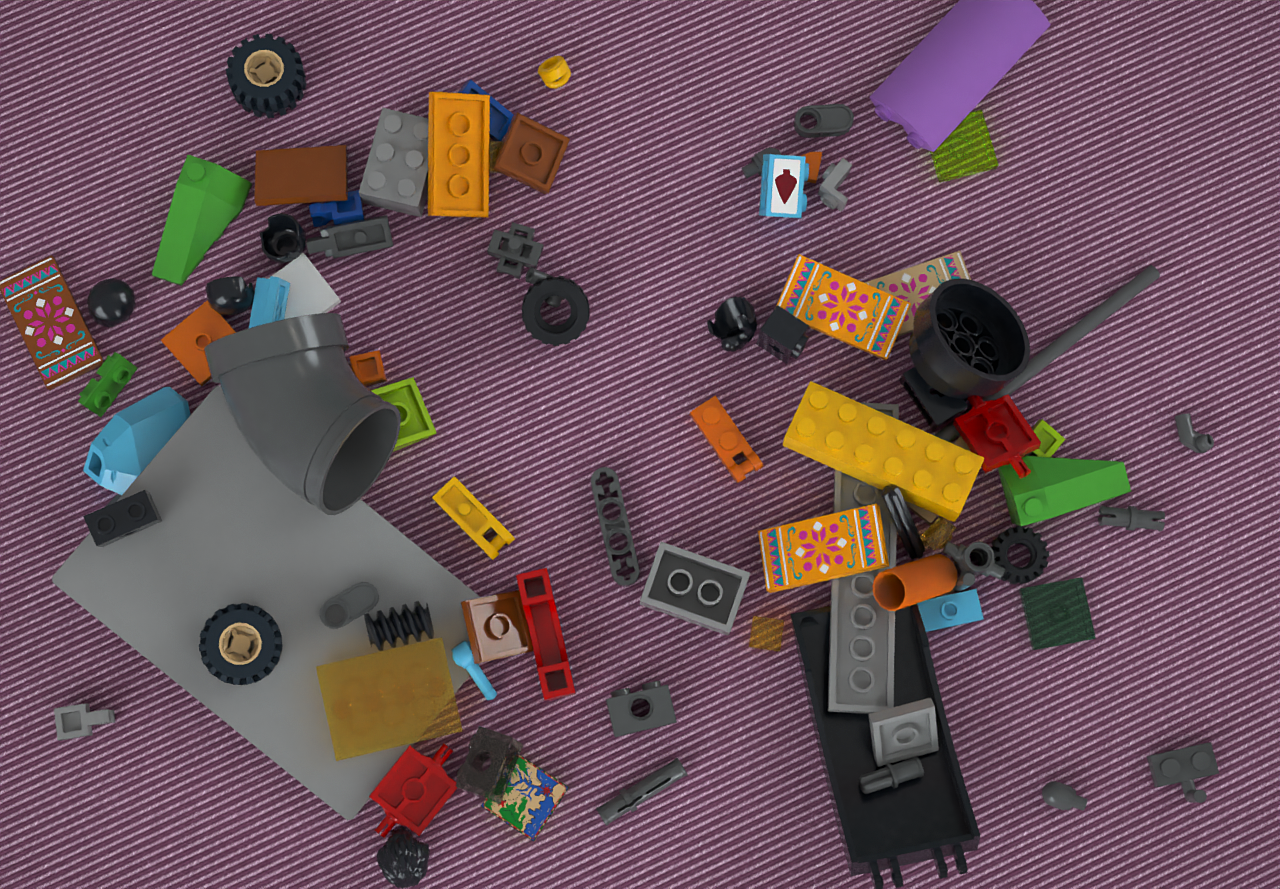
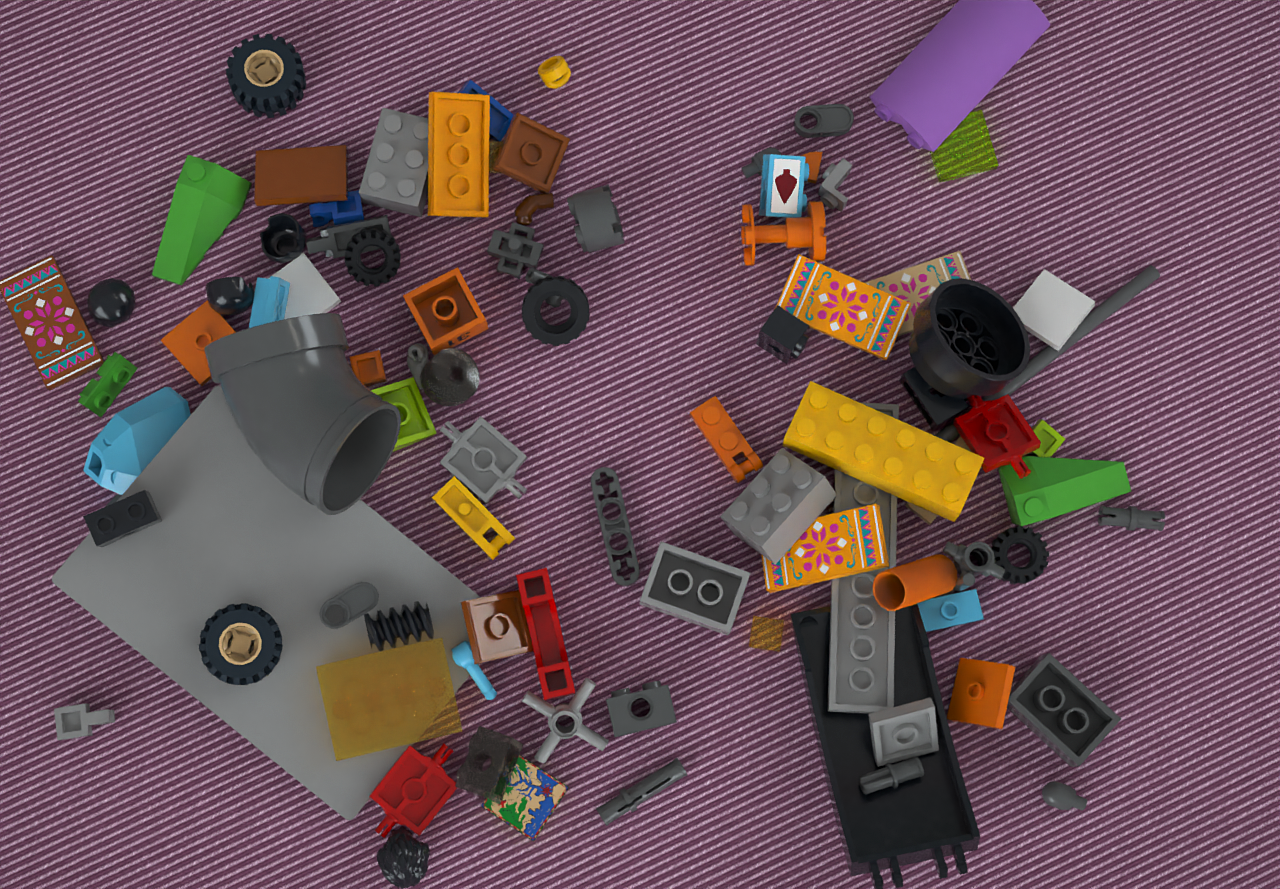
(372, 275): none -> black tyre
(417, 360): none -> light grey arm
(440, 386): none -> clear smoke piece
(446, 311): none -> orange brick
(483, 460): none -> light grey plate
(530, 205): none -> reddish brown arm
(559, 732): none -> light grey bar
(597, 219): none -> dark grey brick
(734, 323): black hair -> none
(779, 505): none -> light grey brick
(795, 233): none -> orange piece
(903, 522): black axle -> none
(938, 534): clear yellow plate -> none
(981, 693): none -> orange plate
(1052, 309): none -> white tile
(1057, 613): clear green plate -> none
(1061, 710): none -> dark grey brick
(1184, 766): dark grey plate -> none
(1189, 437): dark grey arm -> none

